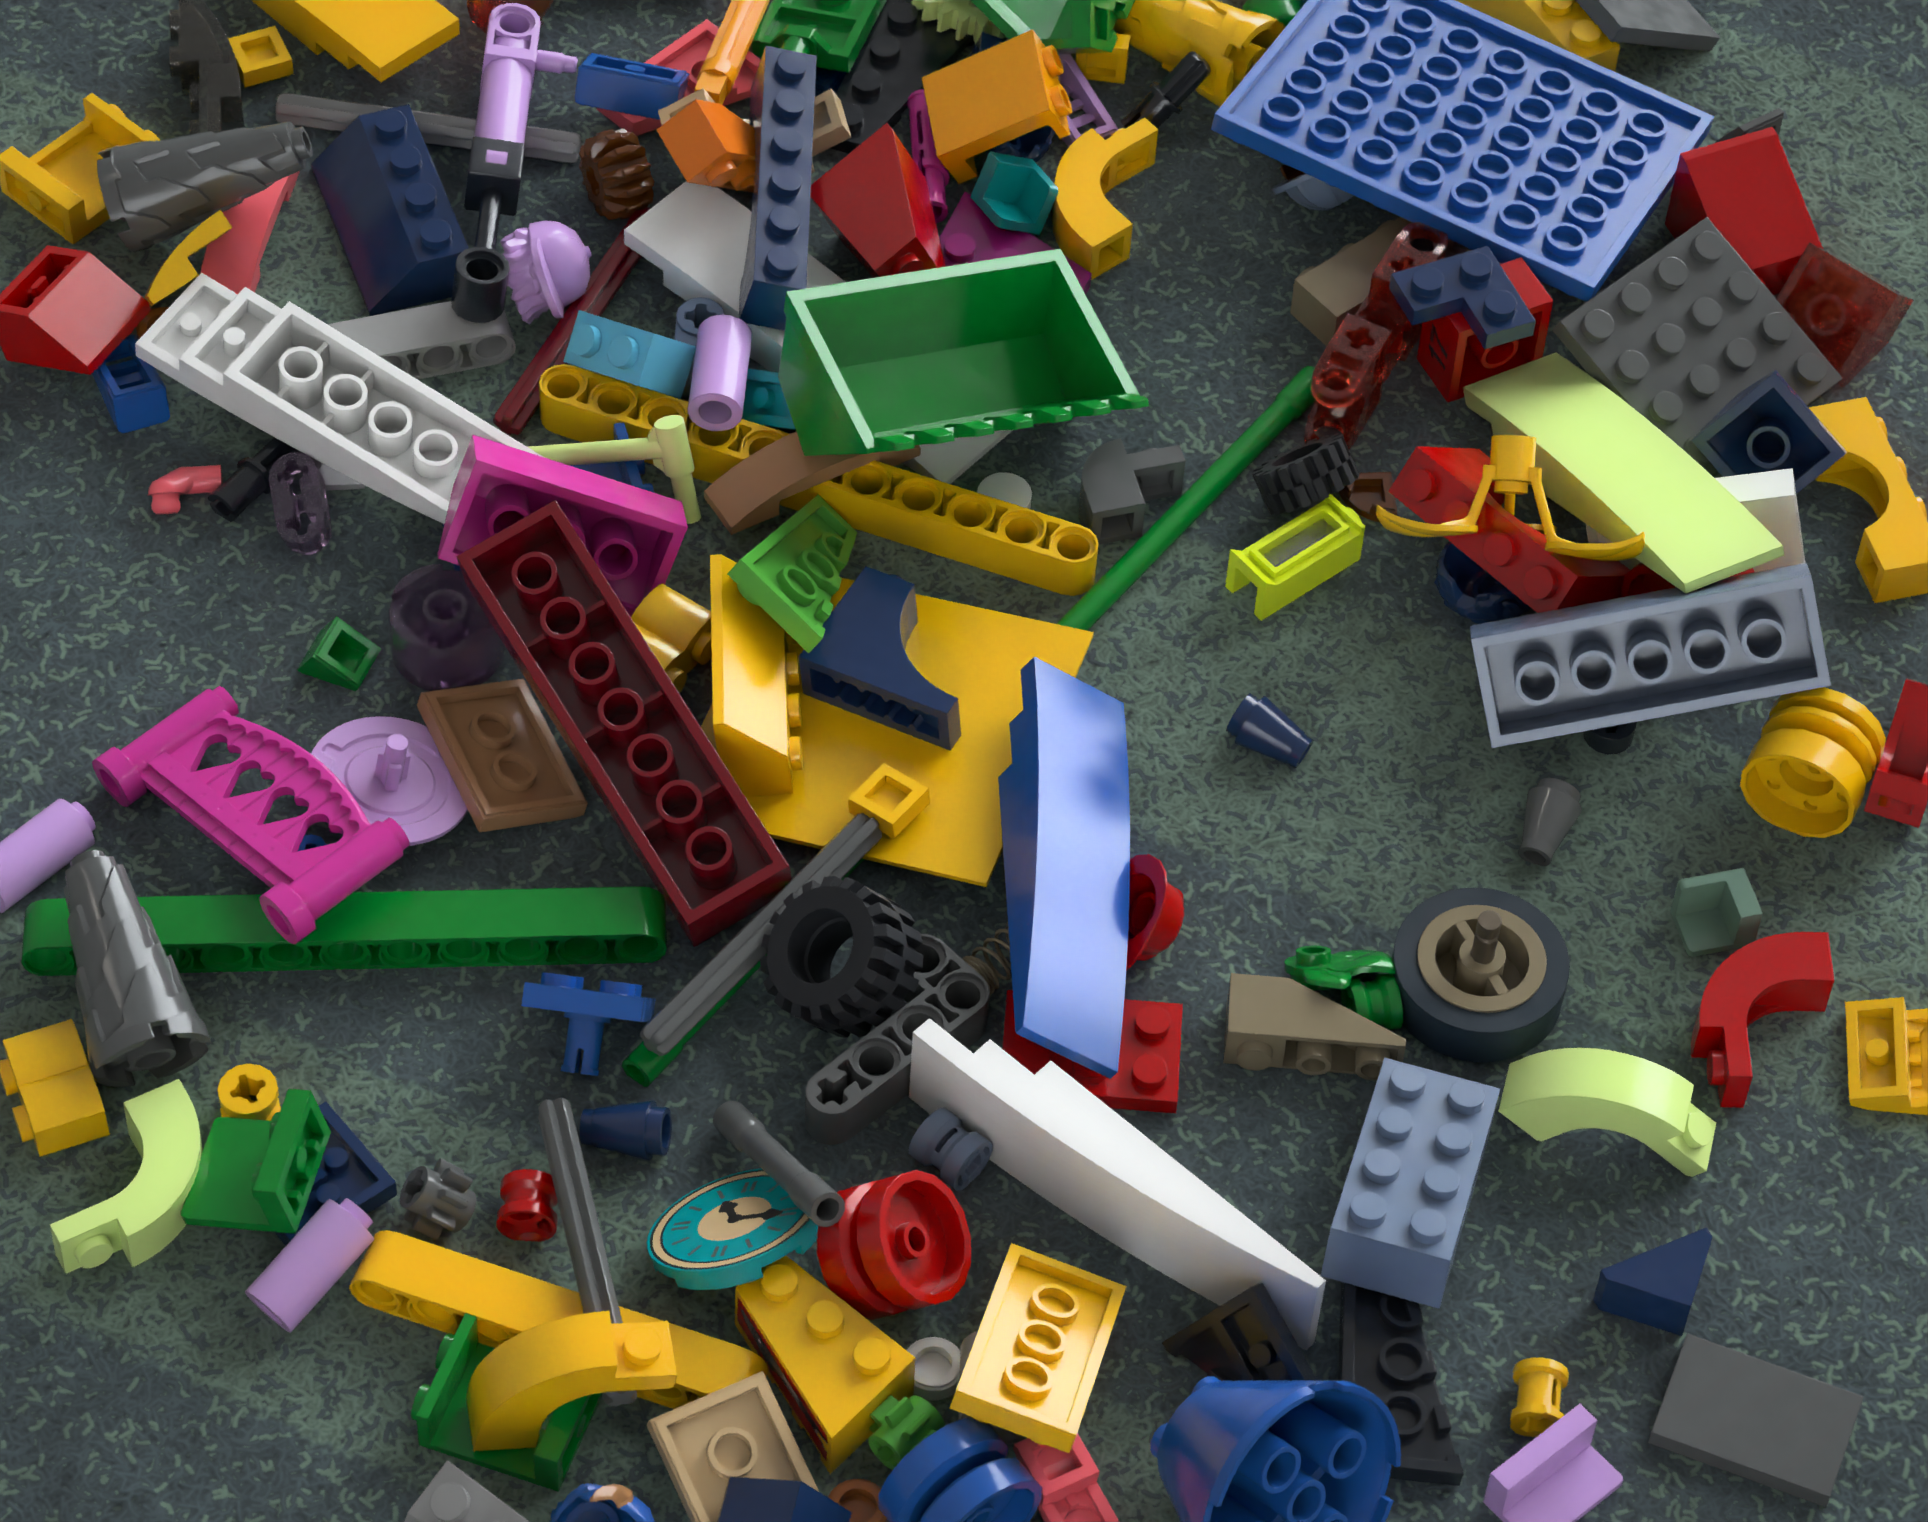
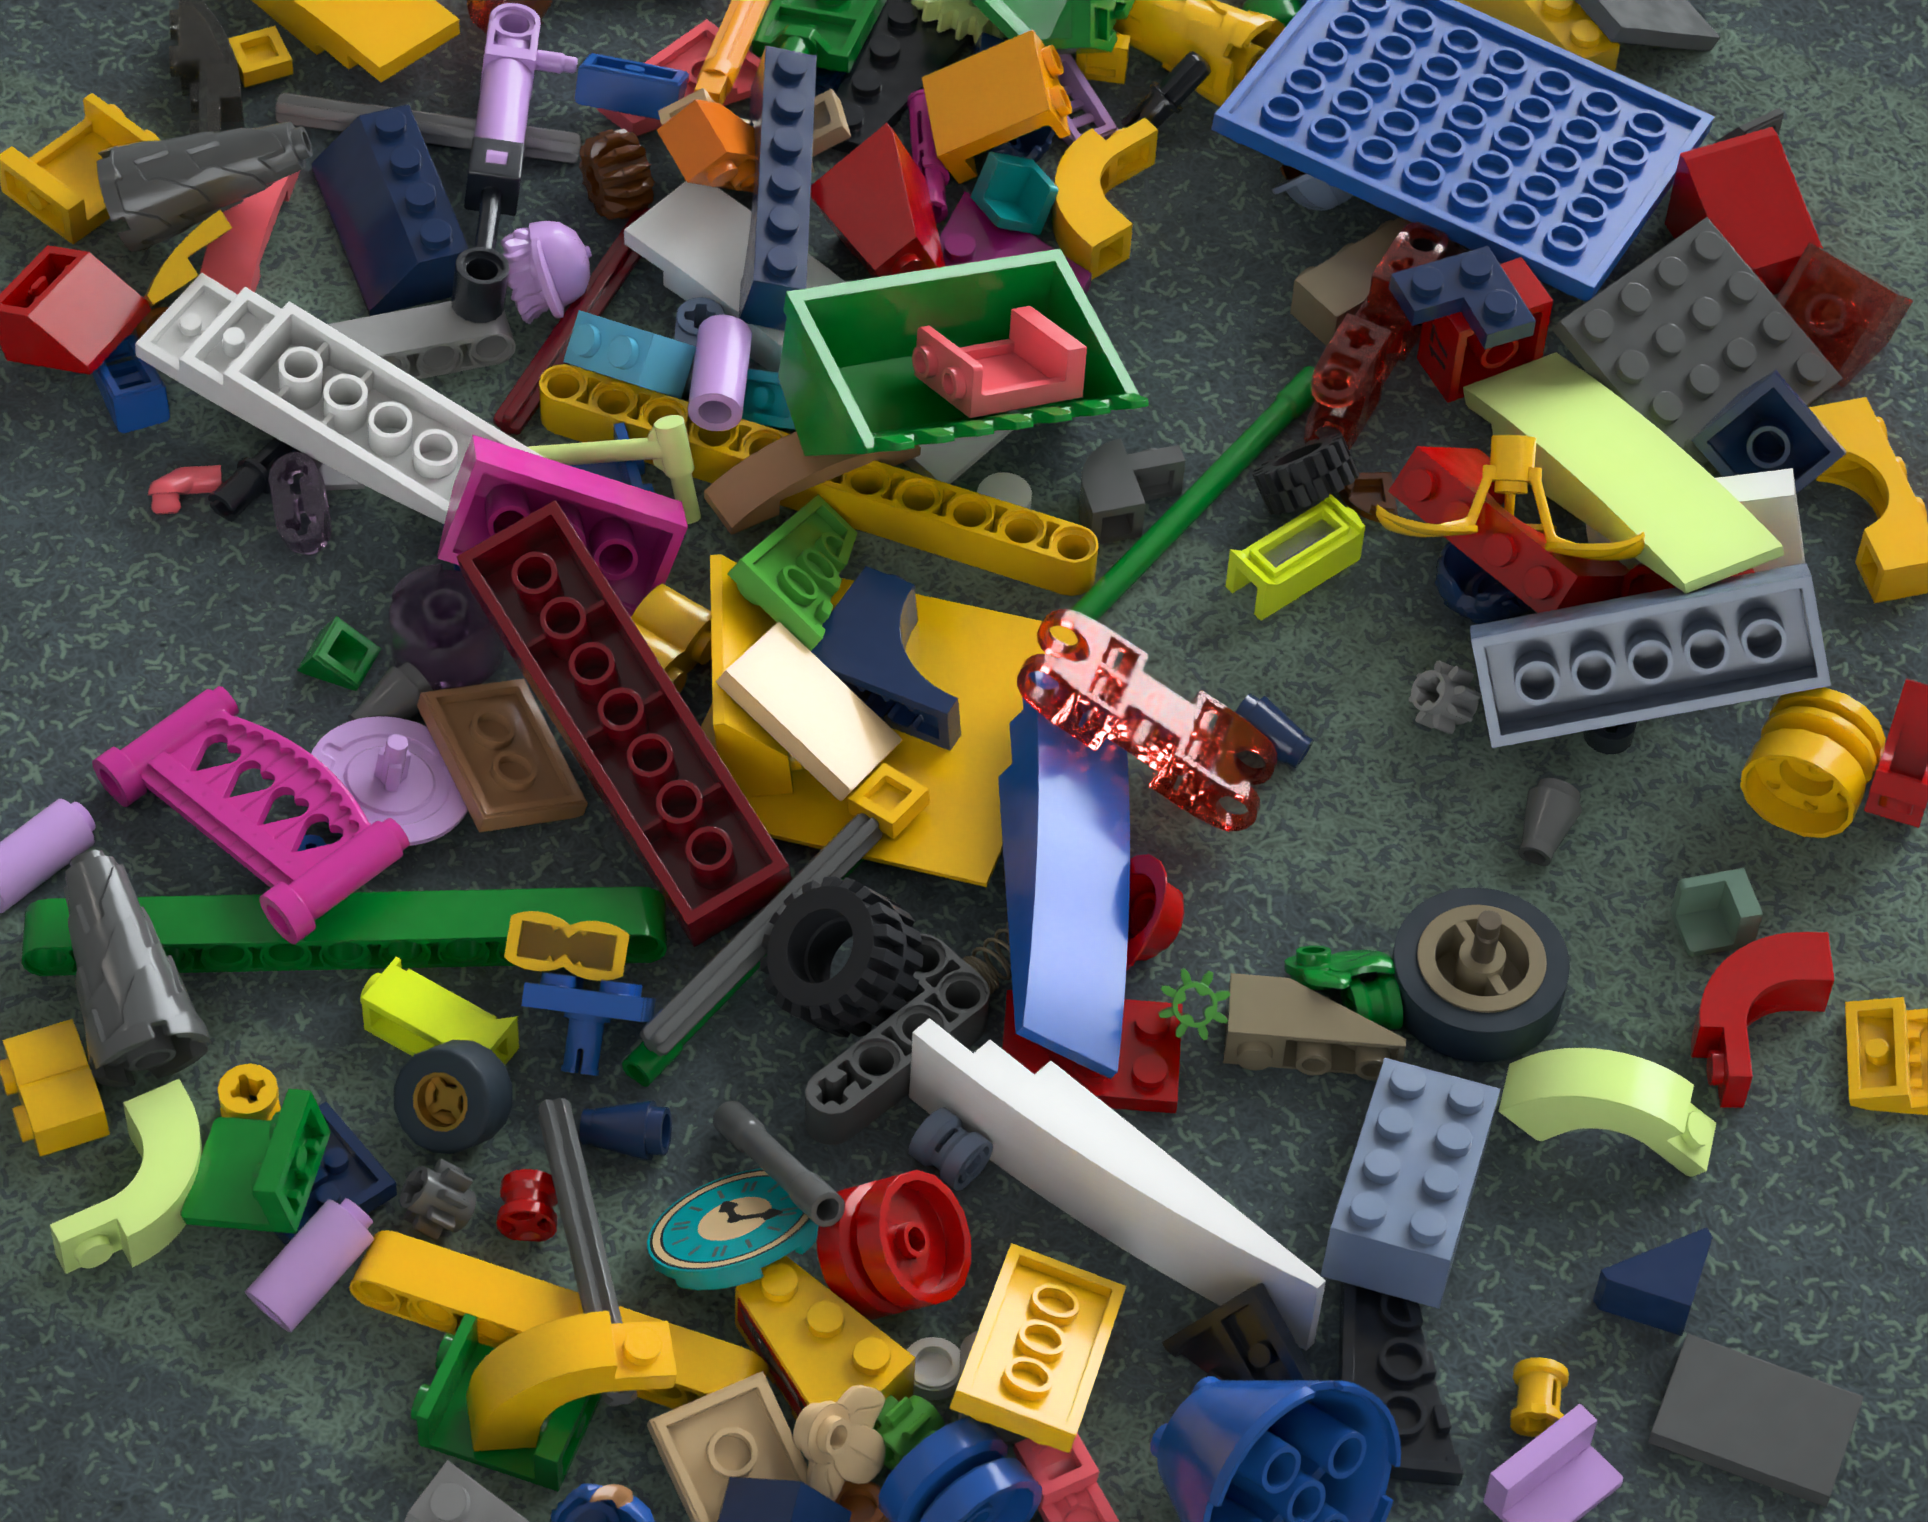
(394, 694): none -> dark grey cone
(422, 1014): none -> neon yellow window
(432, 1106): none -> black wheel
(549, 943): none -> yellow brick
(809, 711): none -> tile
(841, 1440): none -> tan plate
(1027, 370): none -> coral panel
(1147, 720): none -> clear red piece
(1209, 1011): none -> bright green gear
(1444, 697): none -> light grey gear

